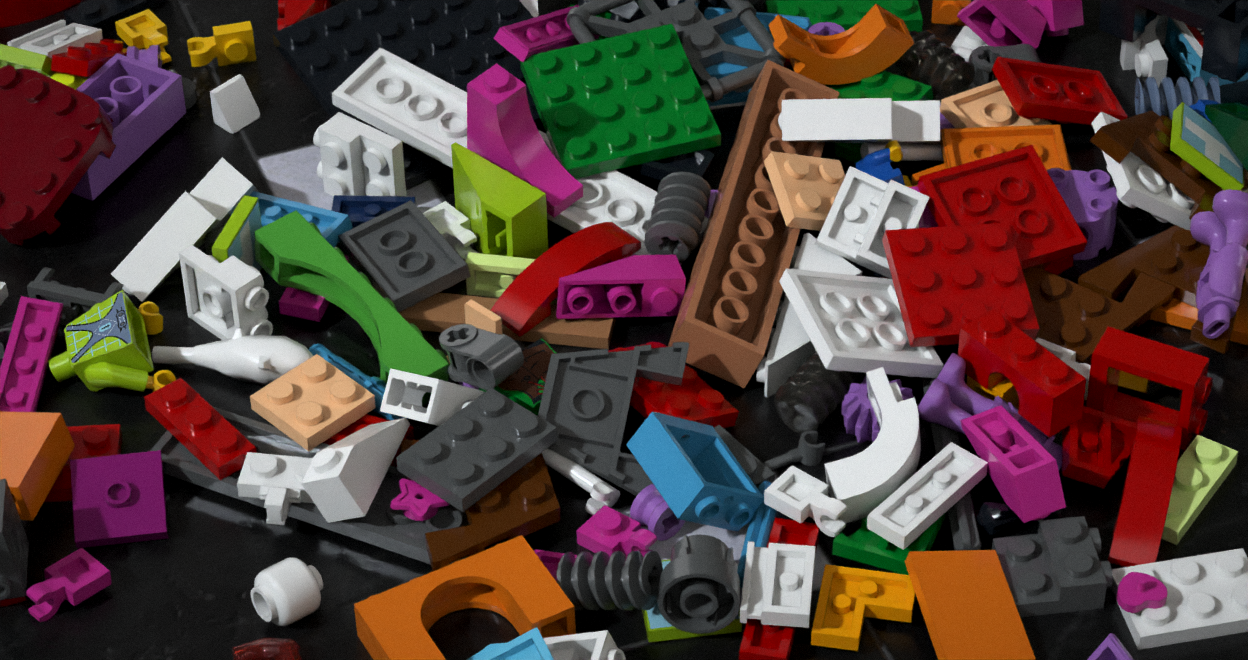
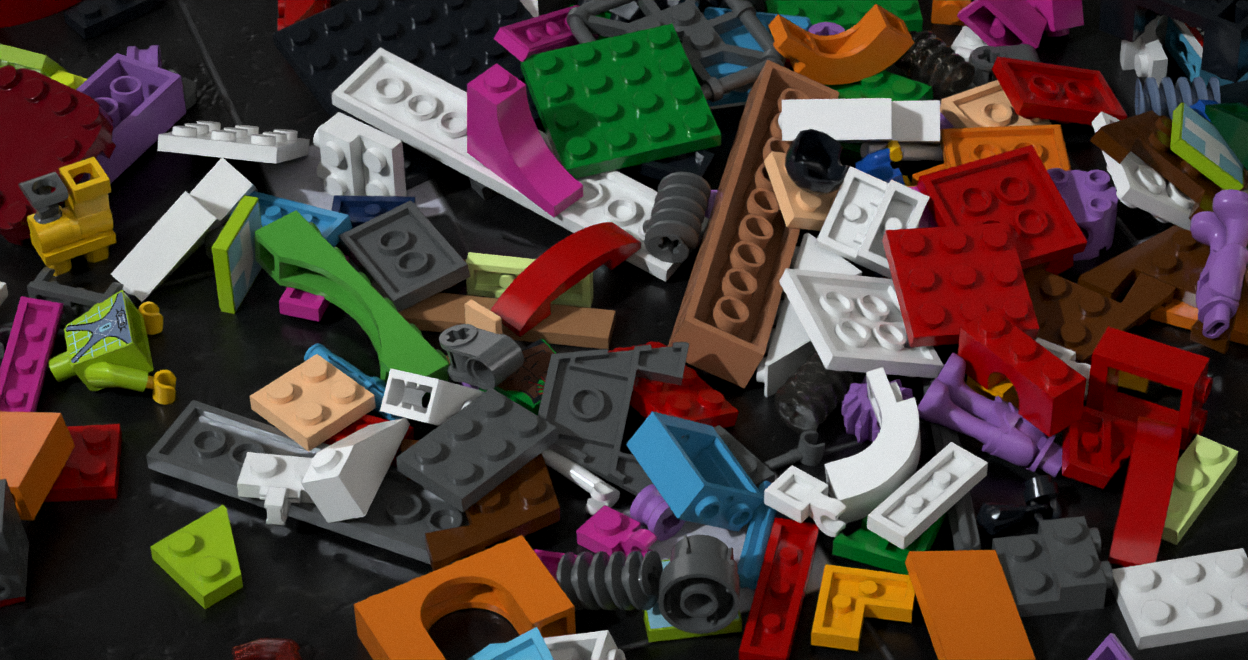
(56, 38): white plate -> none
(71, 579): dark pink plate -> none
(81, 226): none -> yellow hips
(87, 59): red plate -> none
(118, 499): magenta plate -> none
(143, 31): yellow plate -> none
(199, 427): red plate -> none
(202, 558): none -> lime wing
(224, 294): white plate -> none
(228, 45): yellow plate -> none
(233, 105): white slope -> none
(234, 143): none -> white plate
(243, 357): white piece -> none
(287, 591): white head -> none
(412, 506): dark pink plate -> none
(453, 227): white plate -> none
(501, 208): lime slope -> none
(624, 289): dark pink slope -> none
(778, 584): white plate -> none
(815, 162): none -> black hair
(1016, 463): dark pink slope -> none
(1141, 591): dark pink piece -> none

